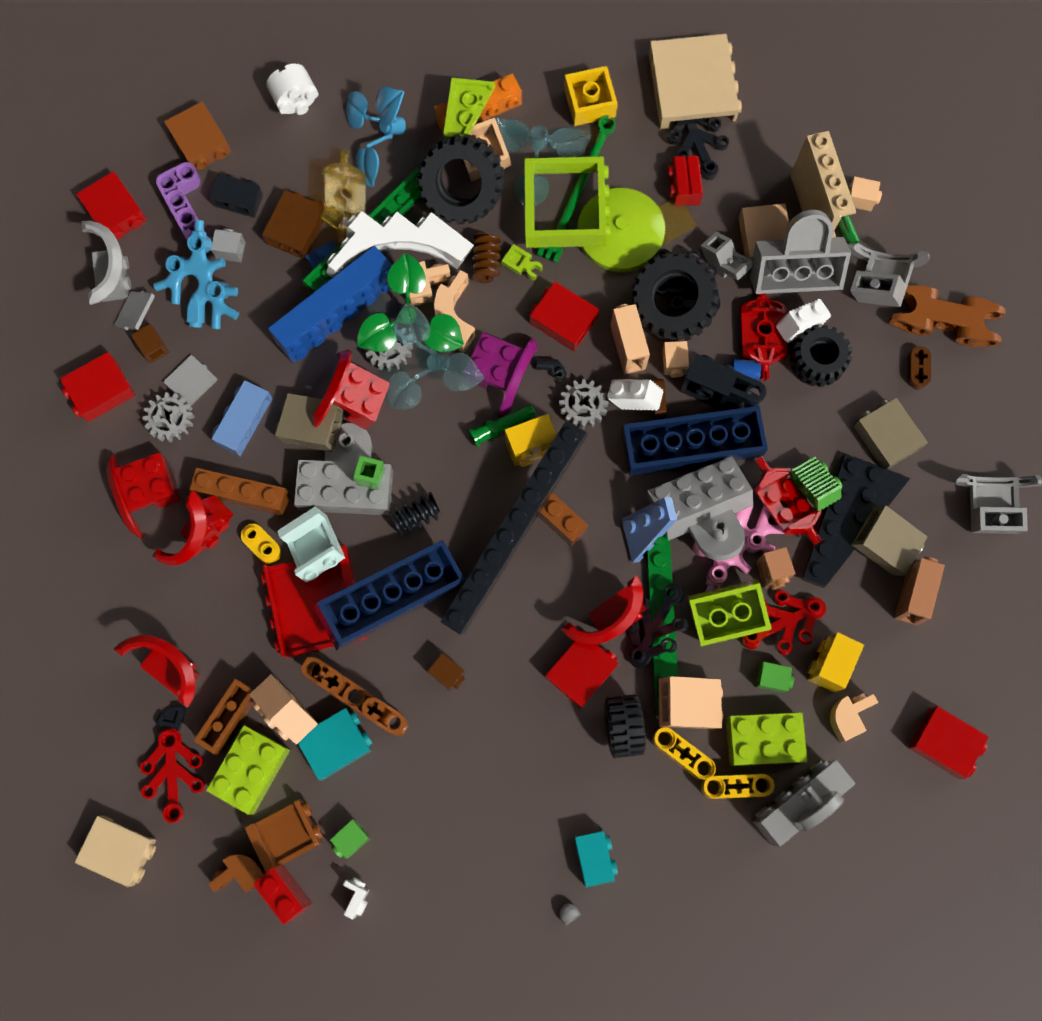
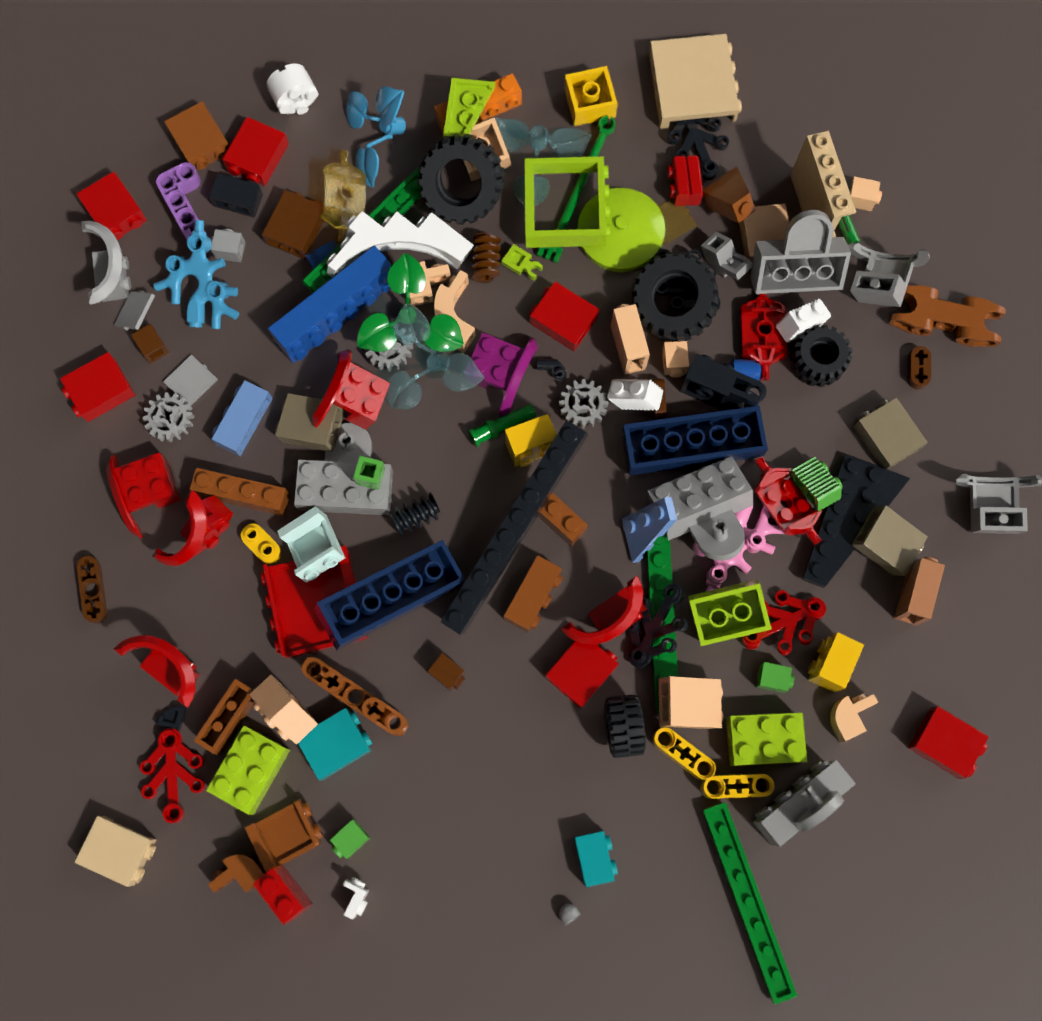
(95, 571): none -> reddish brown beam
(255, 151): none -> red brick
(534, 594): none -> dark orange brick
(730, 196): none -> dark orange slope
(749, 903): none -> green plate
(775, 568): nougat brick -> none

